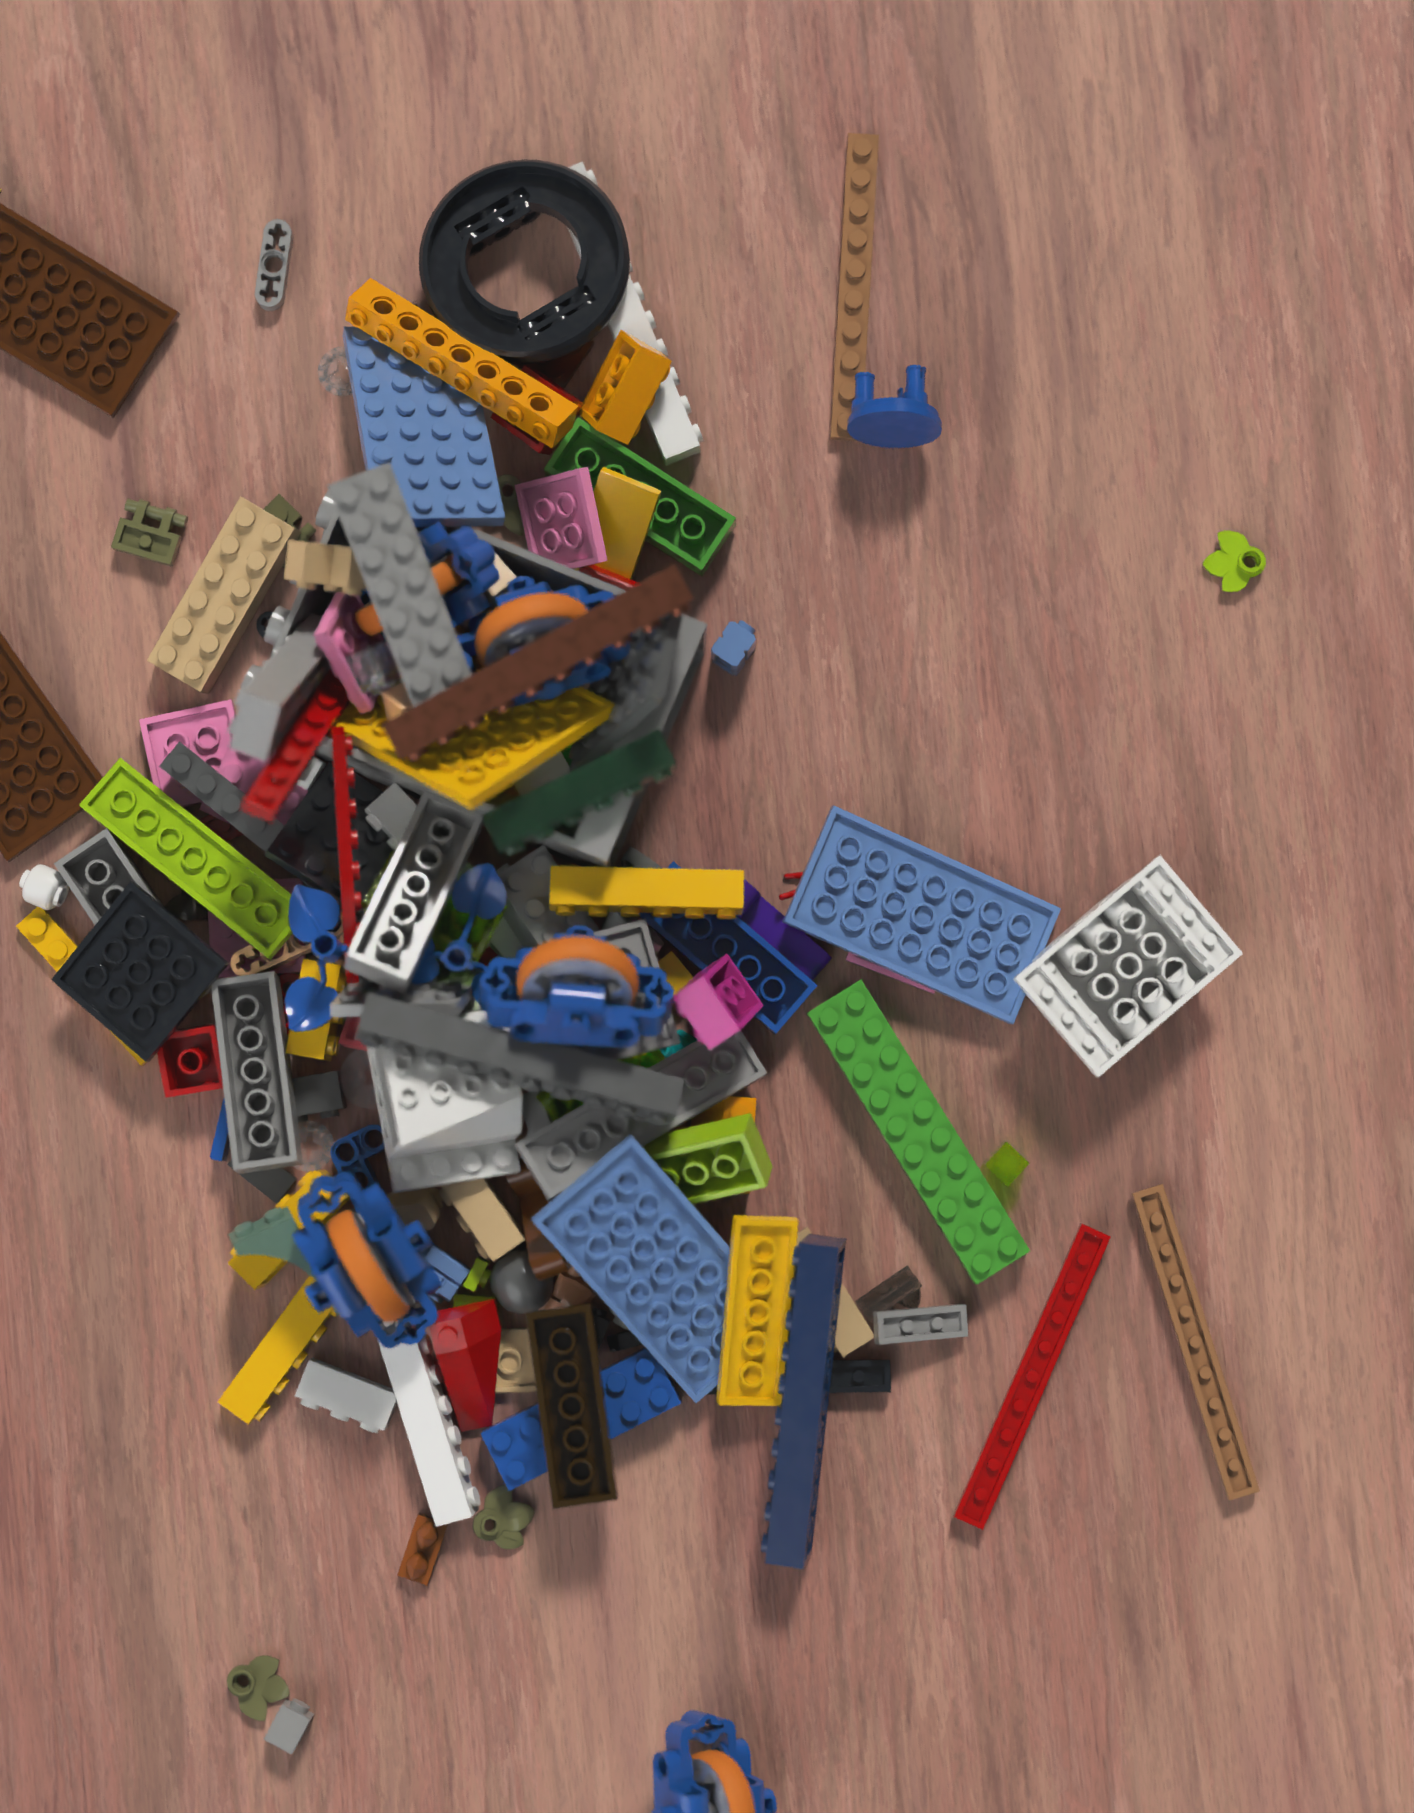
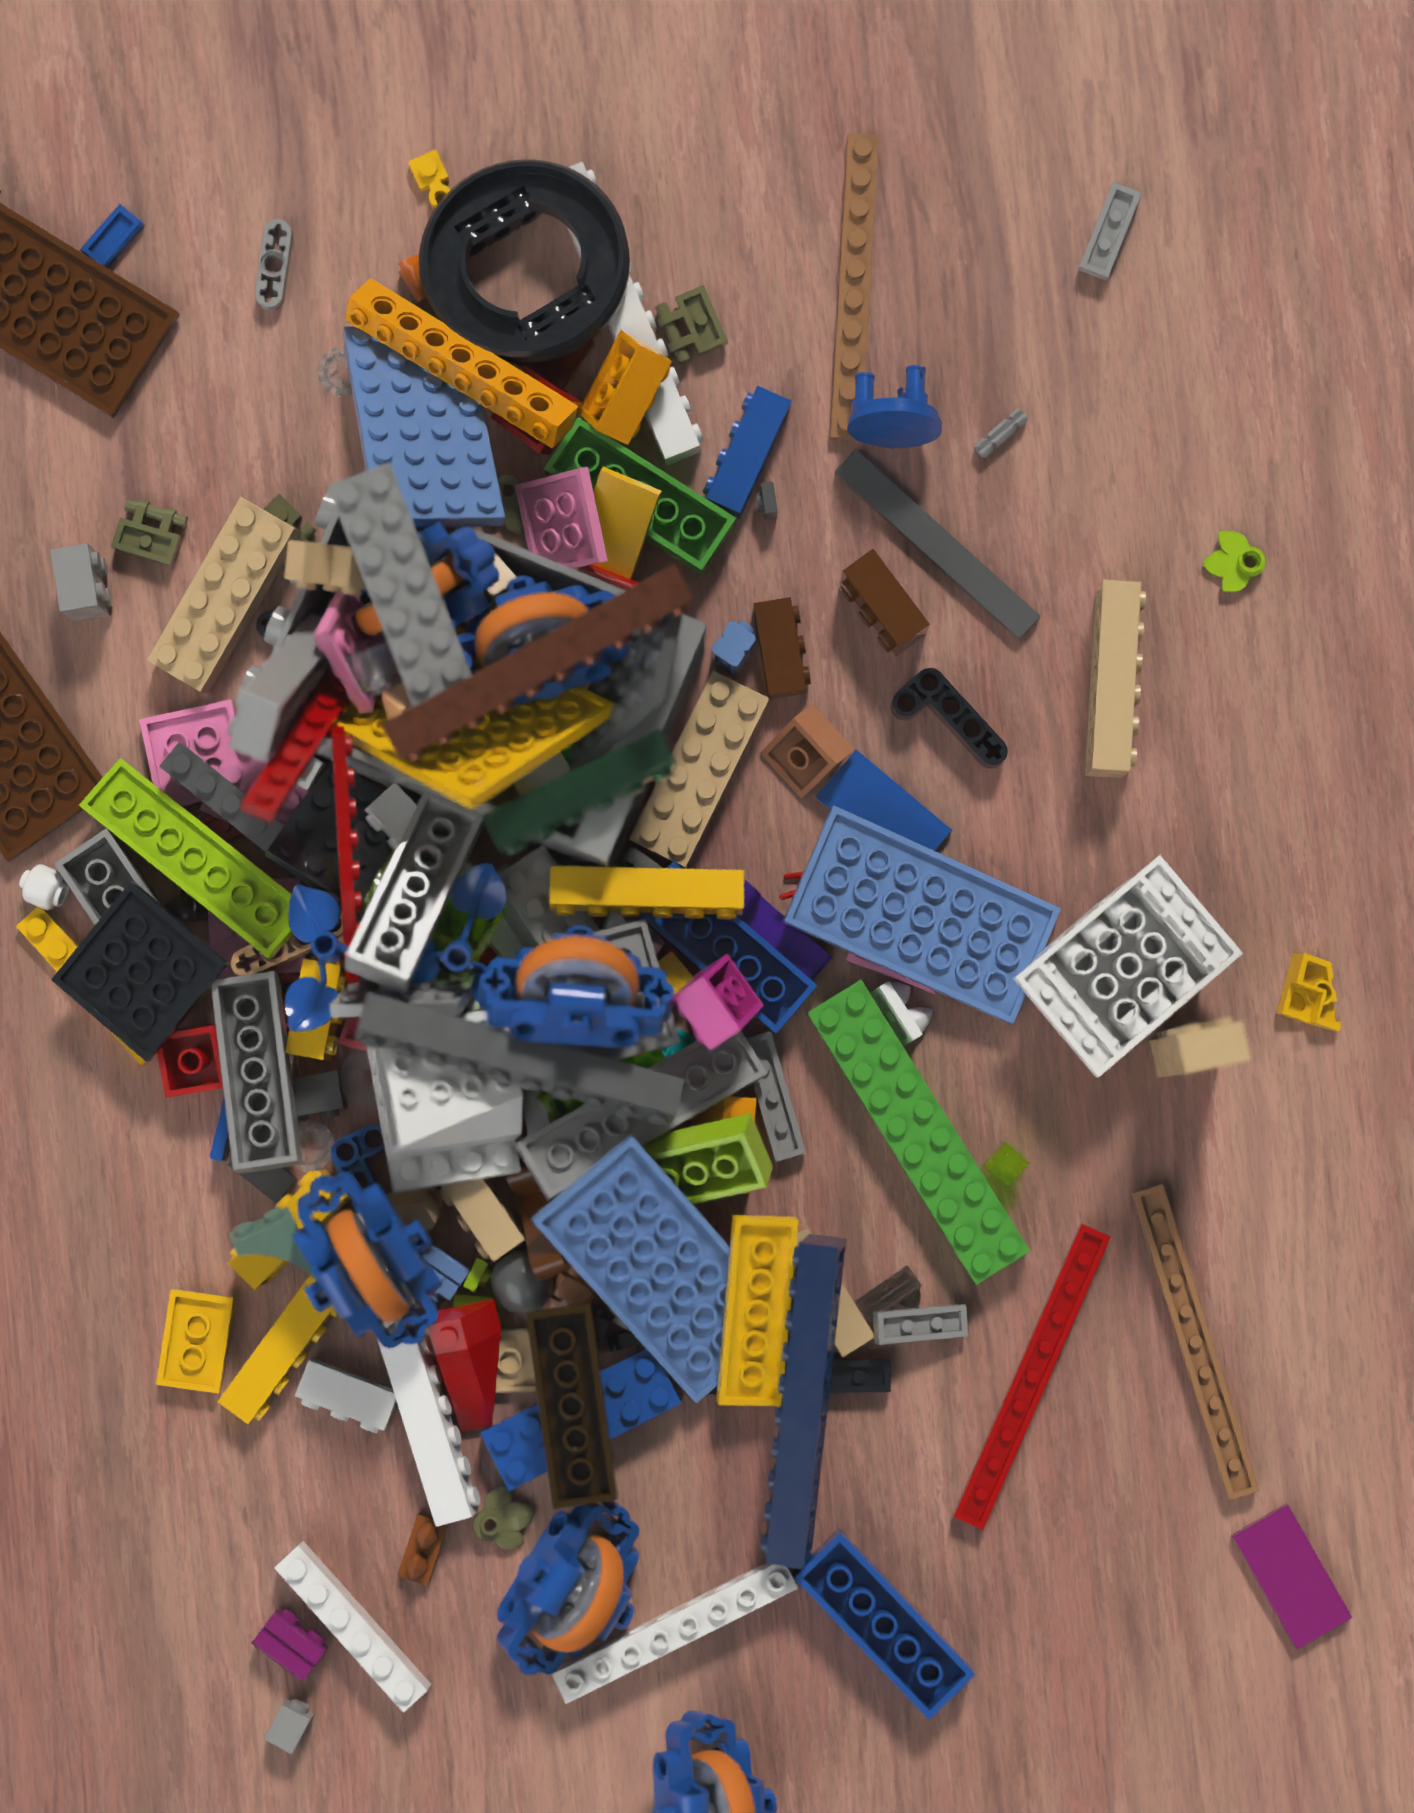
(80, 582): none -> light grey brick
(112, 236): none -> blue tile
(195, 1341): none -> yellow plate
(262, 1687): olive plate -> none
(290, 1643): none -> magenta brick
(353, 1626): none -> white brick
(410, 274): none -> orange cone
(430, 174): none -> yellow plate
(570, 1588): none -> blue piece
(673, 1630): none -> white brick
(700, 320): none -> olive plate
(704, 767): none -> tan brick
(748, 451): none -> blue brick
(767, 500): none -> dark grey plate
(775, 1101): none -> light grey plate
(781, 648): none -> reddish brown brick
(807, 751): none -> nougat slope
(877, 798): none -> blue tile
(883, 603): none -> reddish brown brick
(884, 1624): none -> blue brick
(905, 1022): none -> white tile
(937, 544): none -> dark grey tile
(954, 722): none -> black beam
(1000, 433): none -> light grey axle
(1109, 231): none -> light grey plate
(1114, 678): none -> tan brick
(1199, 1047): none -> tan brick
(1291, 1576): none -> magenta tile
(1309, 992): none -> yellow slope

